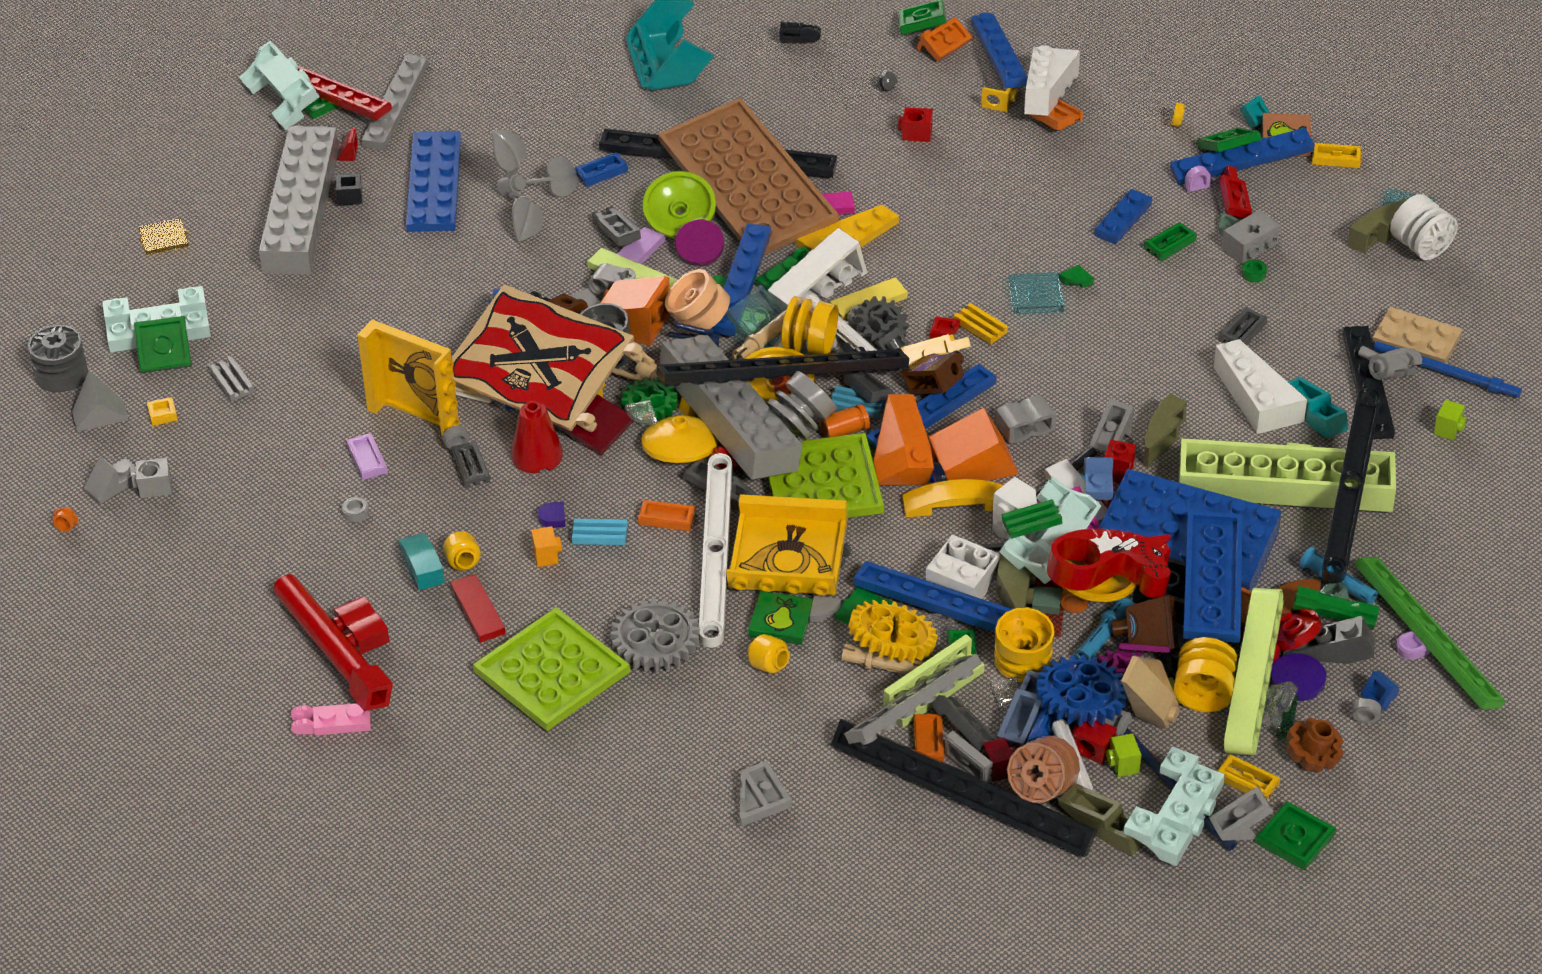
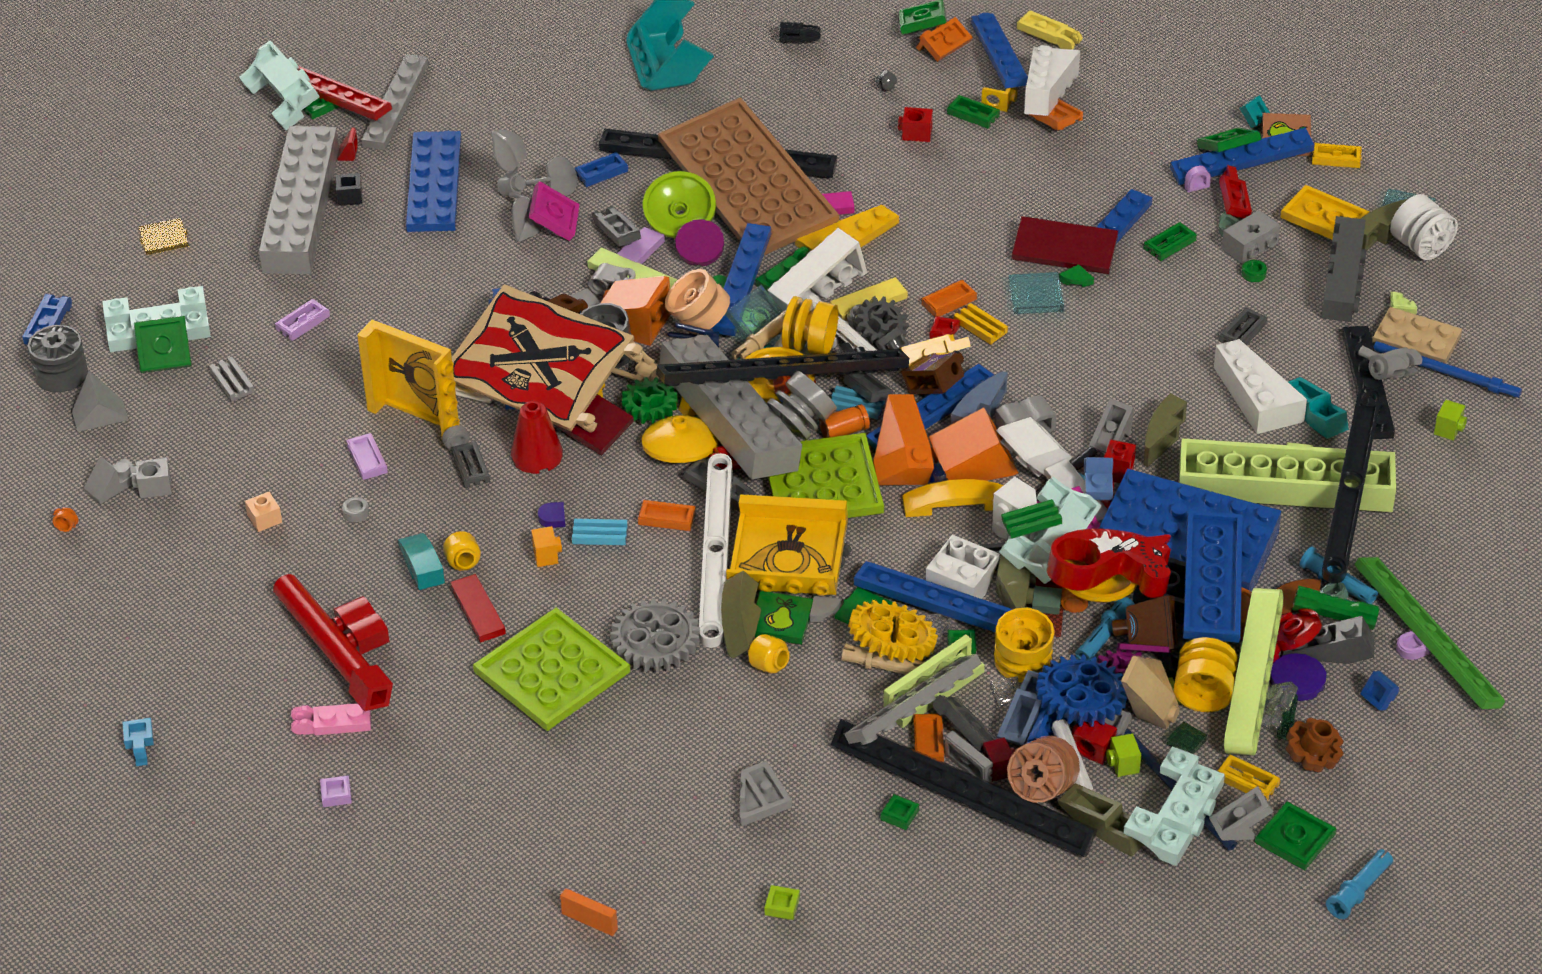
(48, 313): none -> plate
(137, 736): none -> dark azure plate
(162, 411): yellow tile -> none
(263, 511): none -> light nougat plate
(304, 321): none -> lavender tile
(335, 791): none -> lavender tile
(554, 211): none -> dark pink plate
(589, 912): none -> orange tile
(641, 412): clear tile -> none
(739, 613): none -> olive slope
(782, 902): none -> lime plate
(899, 812): none -> green tile
(949, 298): none -> orange tile
(973, 111): none -> green tile
(985, 395): none -> sand blue slope
(1032, 445): none -> white slope
(1049, 30): none -> light yellow hinge
(1064, 244): none -> dark red tile
(1178, 114): yellow tile -> none
(1187, 738): none -> clear green tile
(1318, 211): none -> yellow plate
(1344, 270): none -> dark grey wedge
(1353, 890): none -> dark azure pin
(1366, 710): light grey tile -> none
(1399, 302): none -> yellowish green tile

